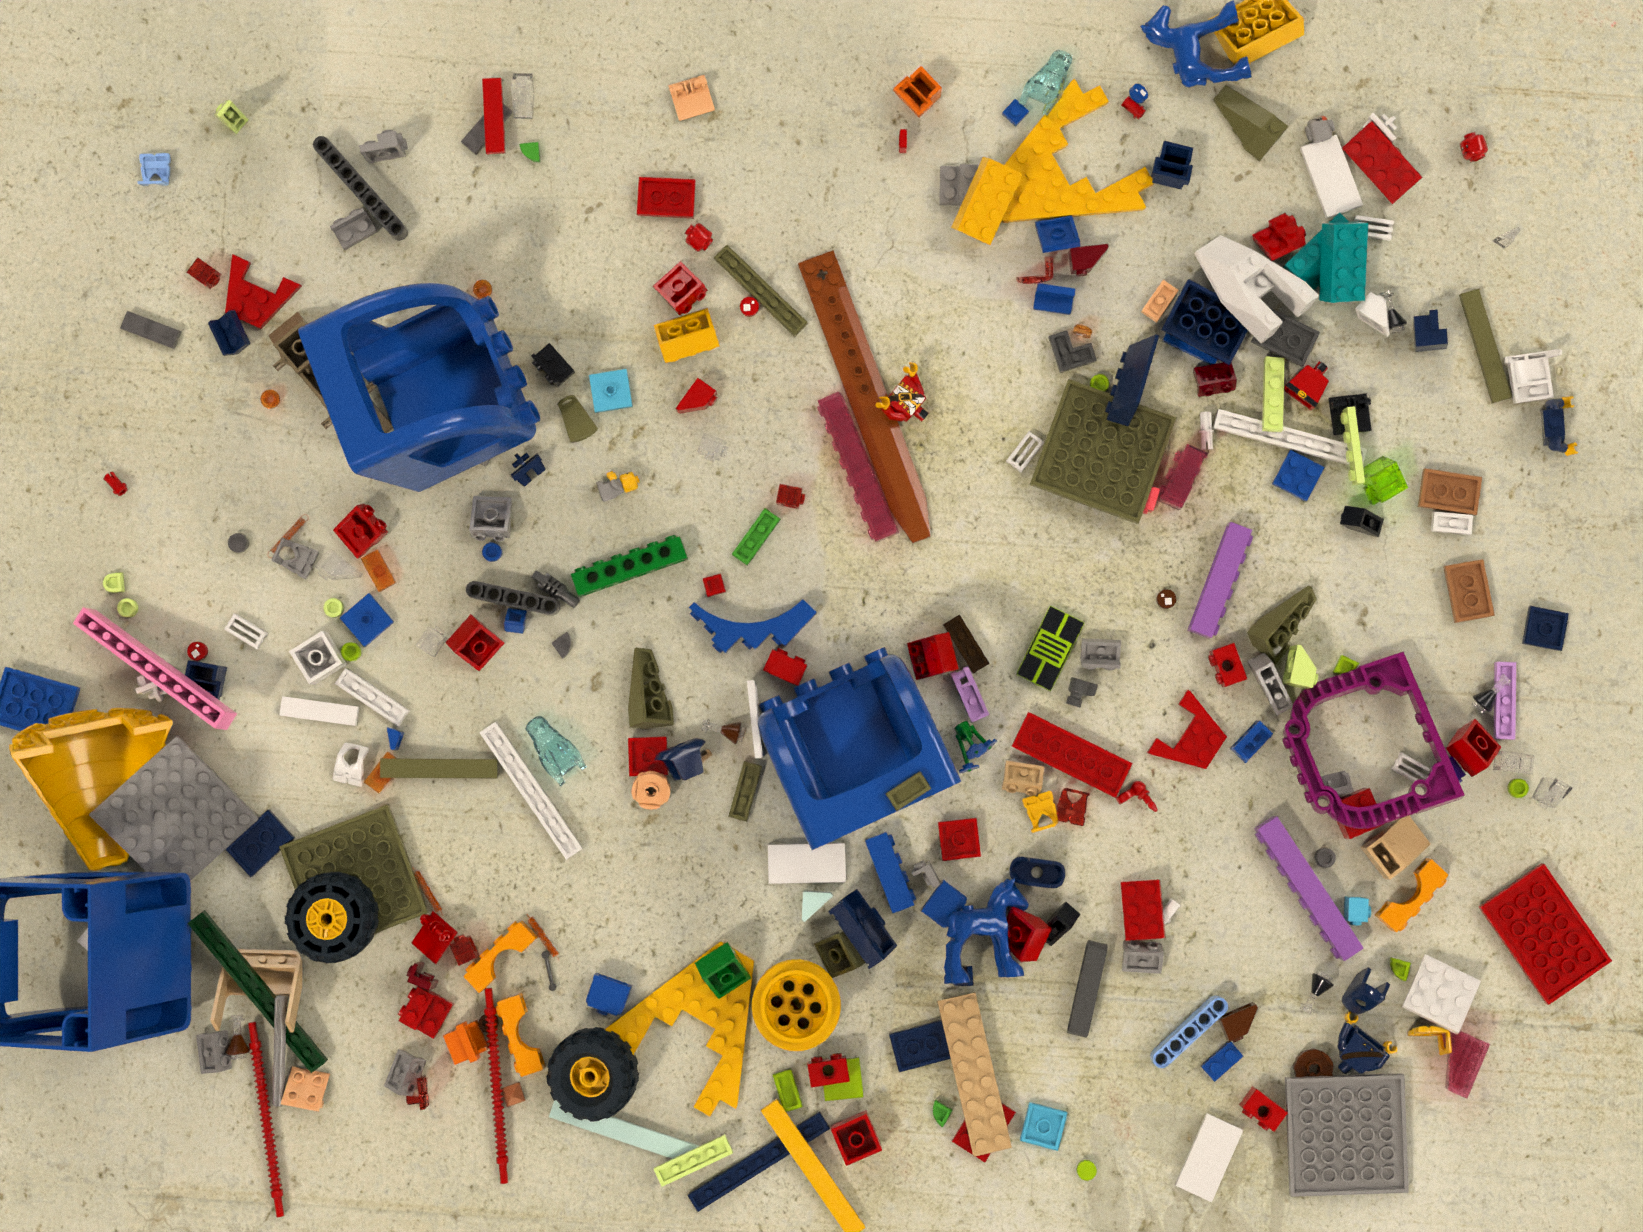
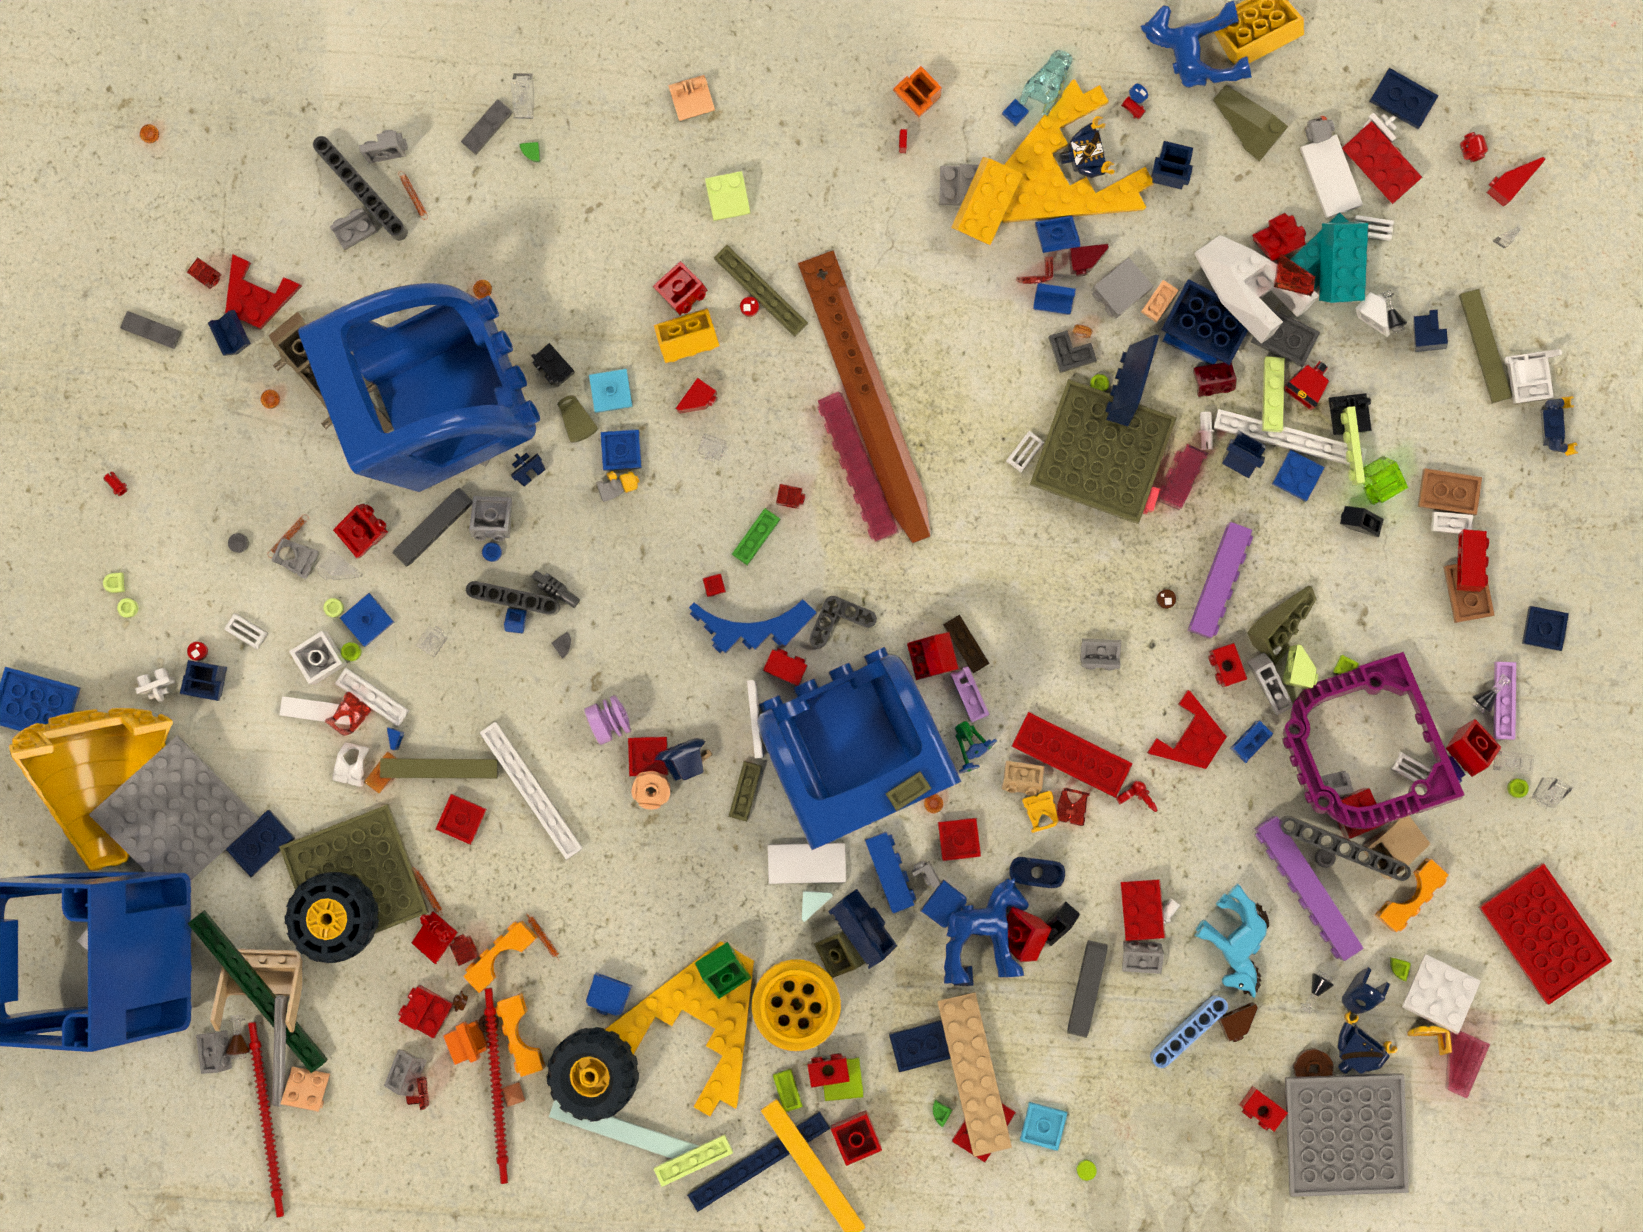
(144, 133): none -> clear orange plate
(153, 165): light blue piece -> none
(155, 668): bright pink brick -> none
(231, 116): yellowish green slope -> none
(349, 707): none -> clear red piece
(378, 570): clear orange plate -> none
(413, 192): none -> orange piece
(423, 980): dark red bracket -> none
(432, 527): none -> dark grey beam
(459, 1001): none -> reddish brown plate
(461, 819): none -> red plate
(474, 642): red slope -> none
(493, 116): red tile -> none
(545, 955): dark grey hinge -> none
(554, 750): clear light blue animal -> none
(581, 574): green brick -> none
(607, 720): none -> lavender wheel
(621, 450): none -> blue plate
(647, 698): olive wedge -> none
(666, 197): red plate -> none
(698, 237): red head -> none
(727, 196): none -> yellowish green slope
(733, 732): piece -> none
(840, 612): none -> dark grey beam
(905, 398): torso -> none
(938, 808): none -> clear orange plate
(1050, 648): black tile -> none
(1078, 689): dark grey piece -> none
(1087, 151): none -> torso
(1121, 288): none -> light grey brick
(1209, 1157): white tile -> none
(1222, 1061): blue plate -> none
(1241, 942): none -> medium azure animal
(1244, 454): none -> dark blue plate
(1293, 277): none -> clear red wing
(1353, 852): none -> dark grey beam
(1356, 910): medium azure brick -> none
(1403, 98): none -> dark blue tile
(1472, 560): none -> red brick
(1509, 184): none -> red slope

